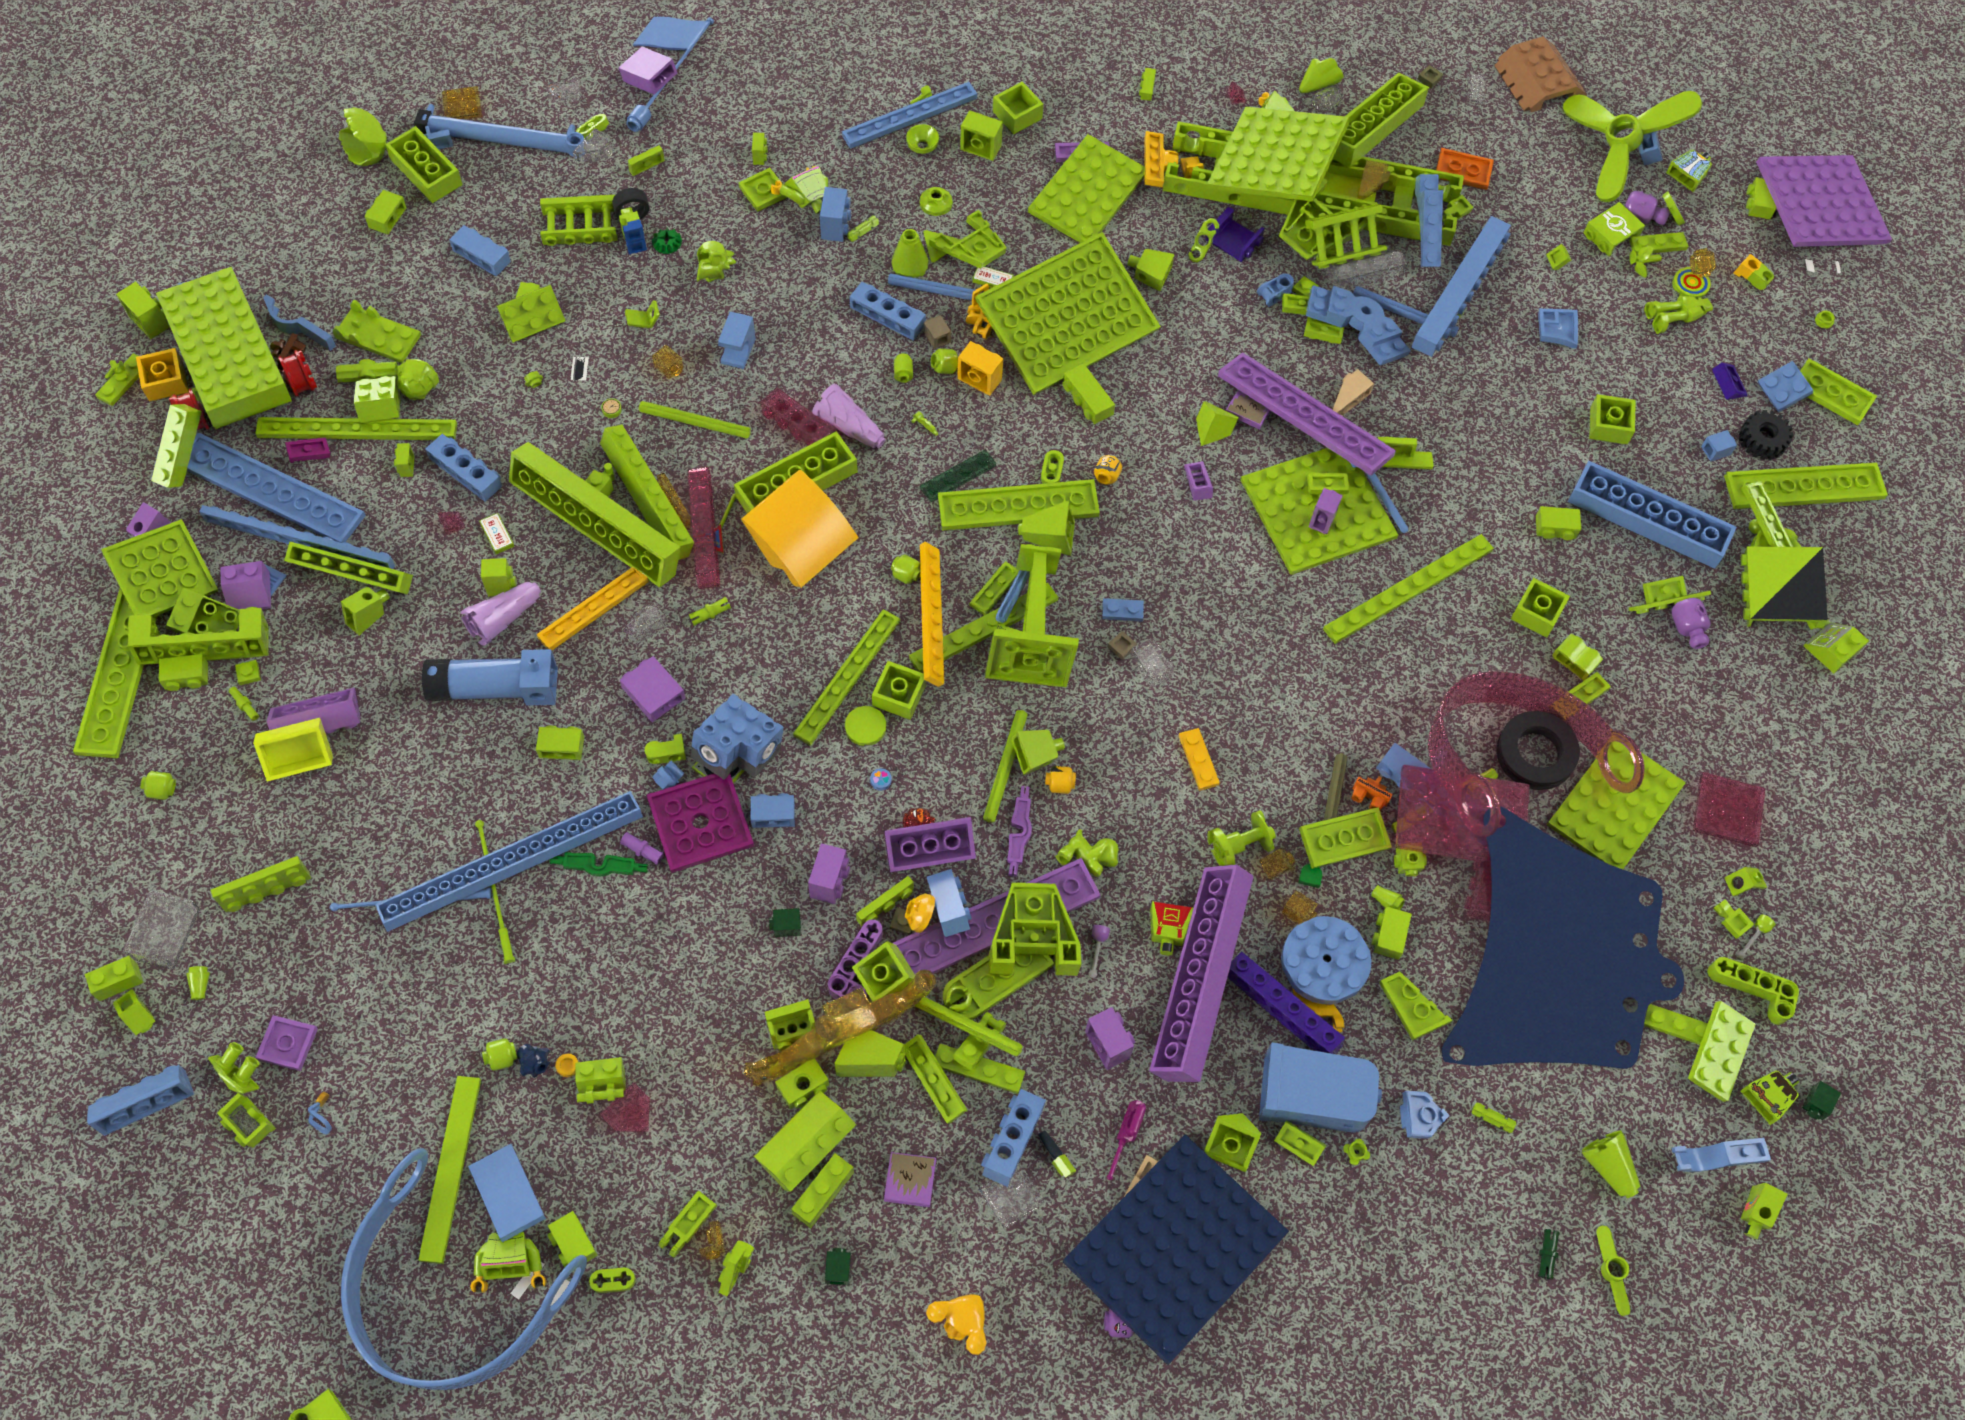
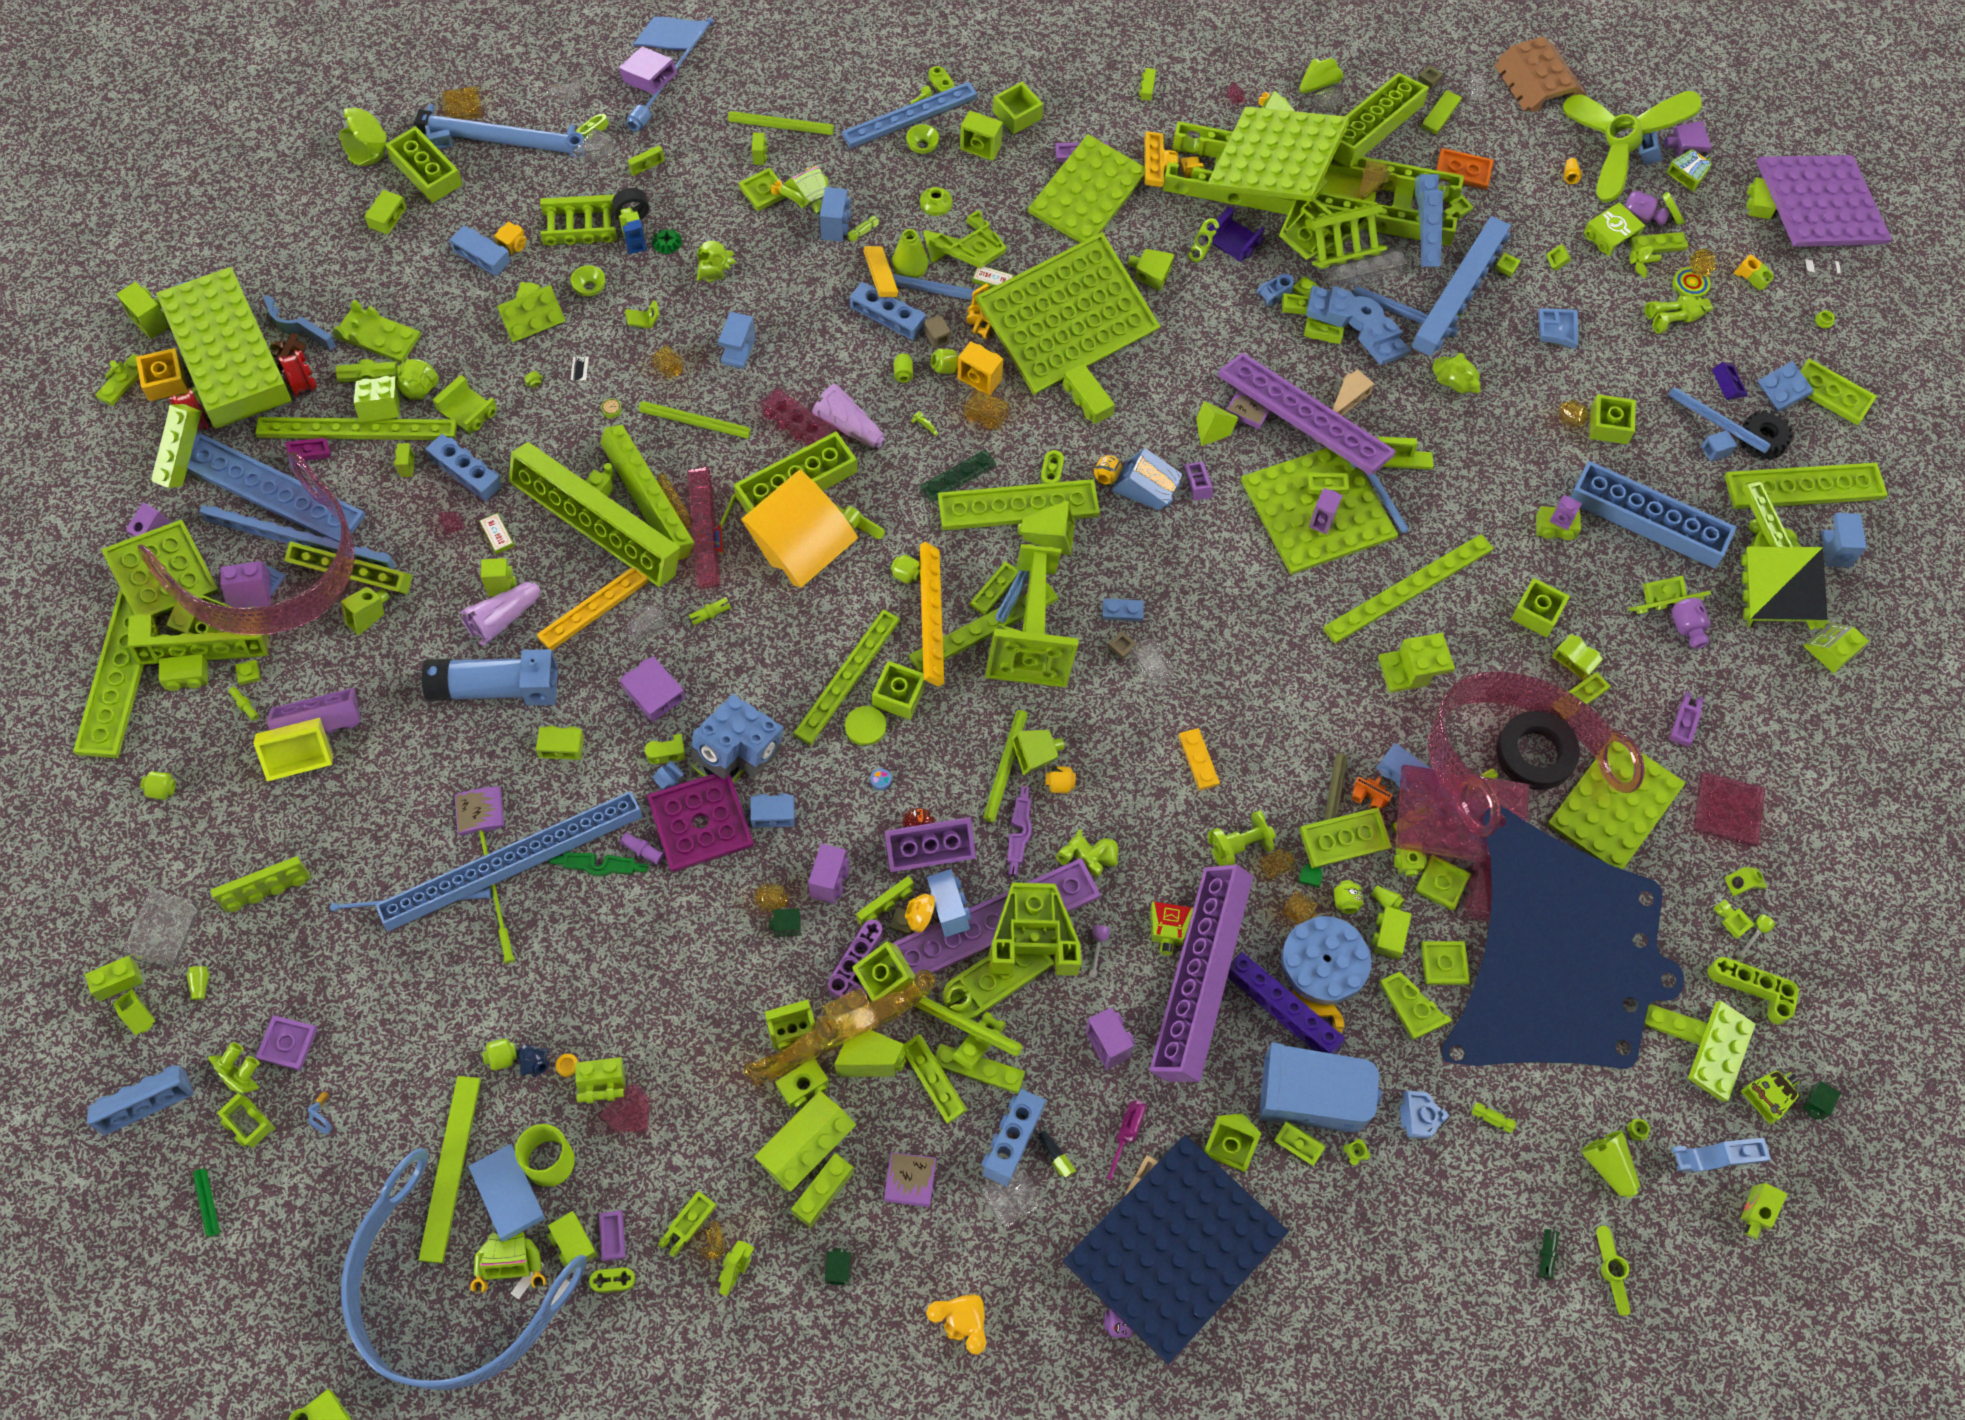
(206, 1203): none -> green axle
(284, 614): none -> clear pink piece
(464, 405): none -> lime panel
(479, 810): none -> slope
(511, 237): none -> yellow brick
(530, 1140): none -> lime piece
(585, 275): none -> lime piece
(612, 1236): none -> medium lavender tile
(770, 897): none -> clear yellow head
(782, 123): none -> lime axle
(856, 519): none -> lime piece
(880, 271): none -> yellow tile
(940, 79): none -> lime plate
(986, 409): none -> clear yellow brick
(1148, 480): none -> medium blue slope
(1348, 897): none -> lime head
(1416, 662): none -> lime bracket
(1441, 112): none -> lime tile
(1442, 882): none -> lime tile
(1445, 963): none -> lime tile
(1457, 373): none -> lime head
(1507, 264): none -> lime plate
(1565, 512): none -> medium lavender brick
(1572, 171): none -> yellow cone
(1573, 413): none -> clear yellow head
(1642, 1125): none -> lime plate
(1686, 721): none -> medium lavender hinge
(1689, 137): none -> medium lavender torso
(1719, 420): none -> medium blue axle
(1845, 542): none -> medium blue piece

